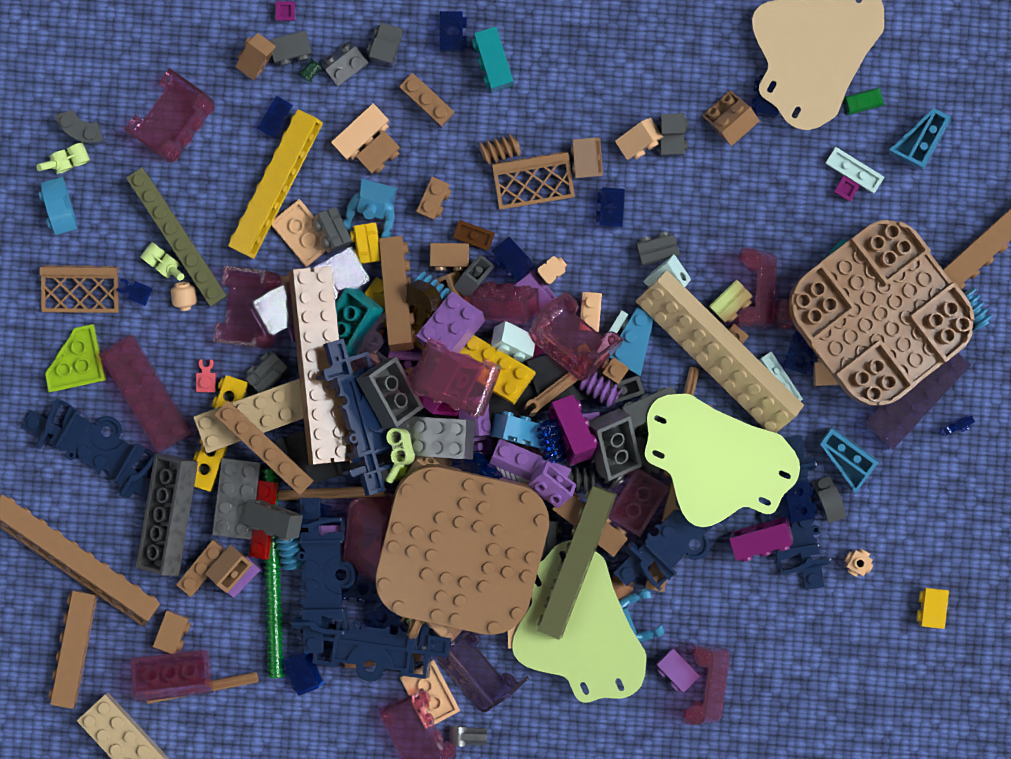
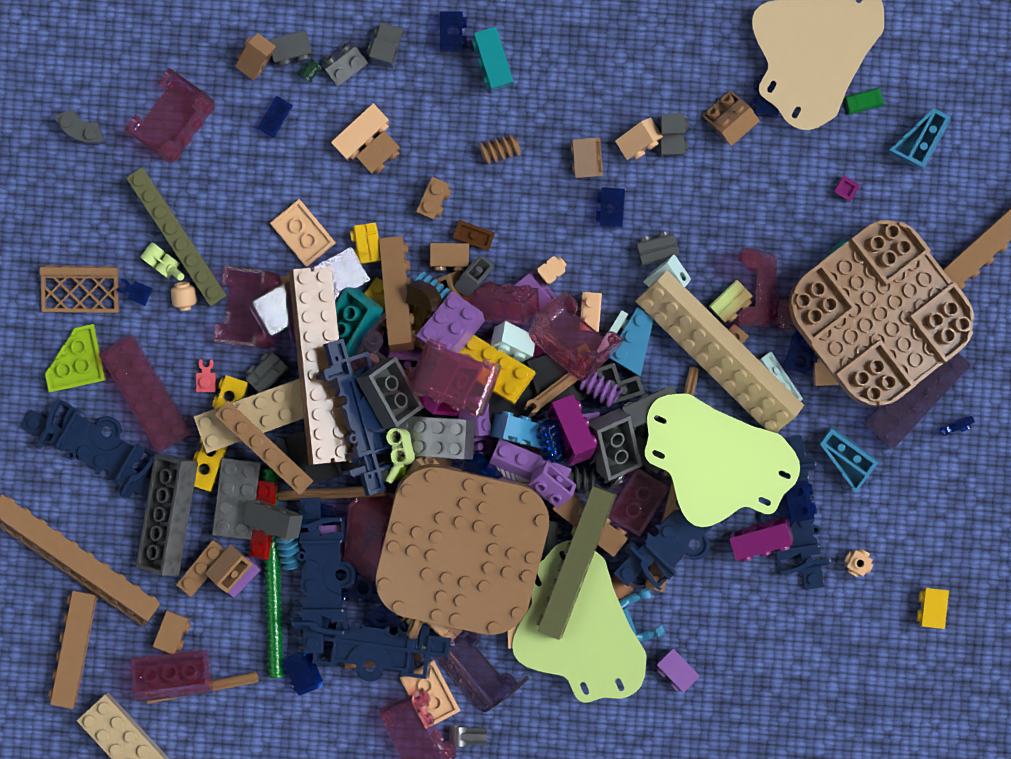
(58, 206): dark azure brick -> none
(66, 160): yellowish green beam -> none
(275, 184): yellow brick -> none
(285, 11): magenta plate -> none
(331, 230): dark grey brick -> none
(373, 201): dark azure torso -> none
(427, 100): medium nougat brick -> none
(513, 259): clear blue brick -> none
(528, 164): medium nougat fence -> none
(614, 370): medium nougat brick -> none
(717, 662): clear pink windscreen -> none
(829, 499): dark grey brick -> none
(854, 170): light aqua plate -> none
(980, 318): dark azure piece -> none

